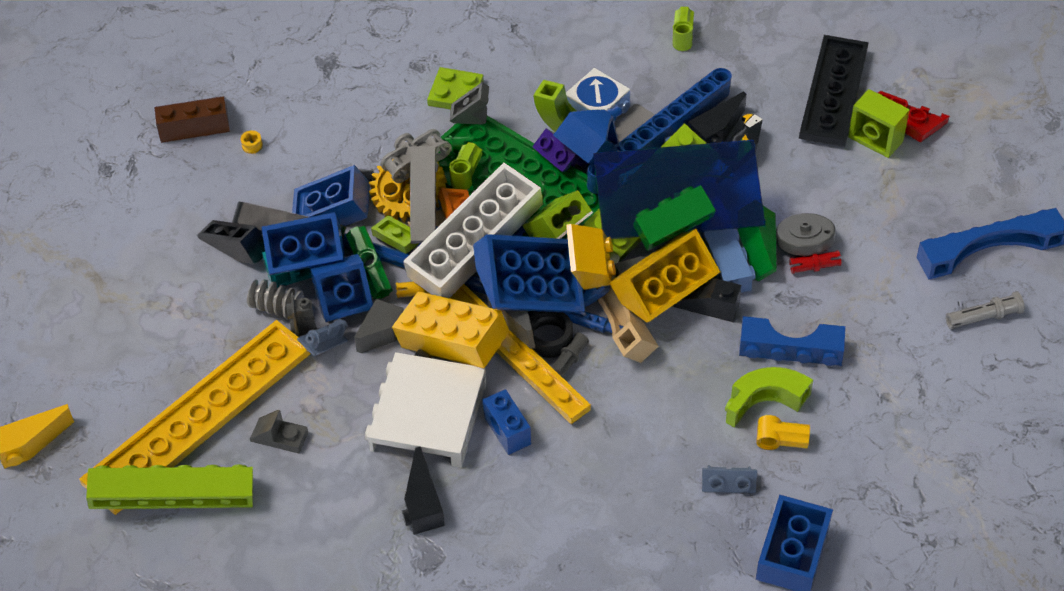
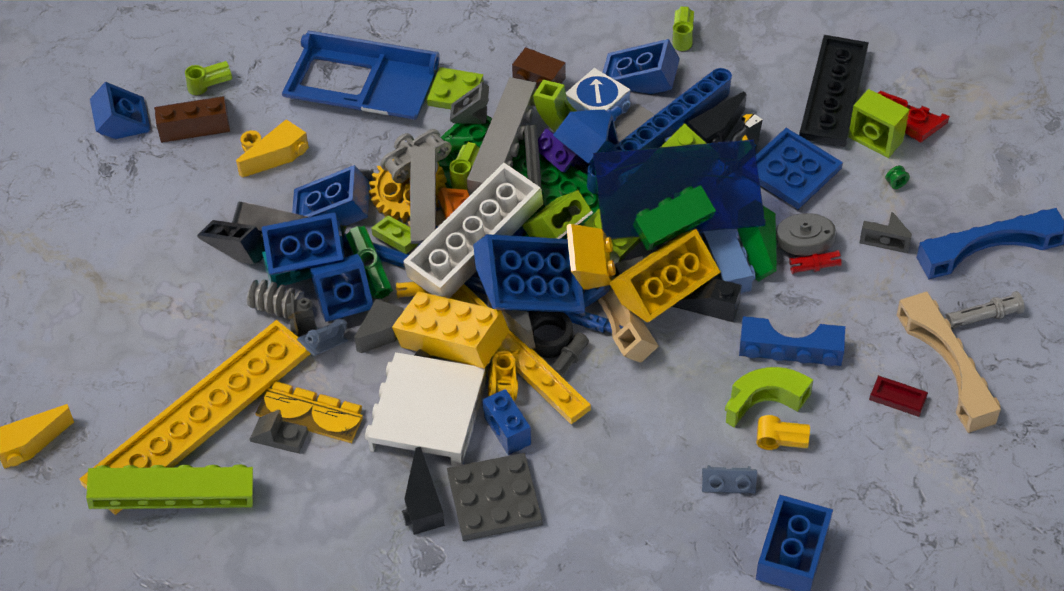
(118, 112): none -> blue slope
(200, 78): none -> lime piece
(275, 149): none -> yellow slope
(319, 417): none -> yellow windscreen
(394, 86): none -> blue piece
(494, 496): none -> dark grey plate
(504, 131): none -> light grey brick
(504, 377): none -> yellow piece
(532, 154): none -> dark grey axle
(538, 67): none -> reddish brown brick
(645, 67): none -> blue slope
(795, 168): none -> blue plate
(891, 236): none -> dark grey slope
(897, 177): none -> green bush
(898, 396): none -> dark red tile
(924, 321): none -> tan arch

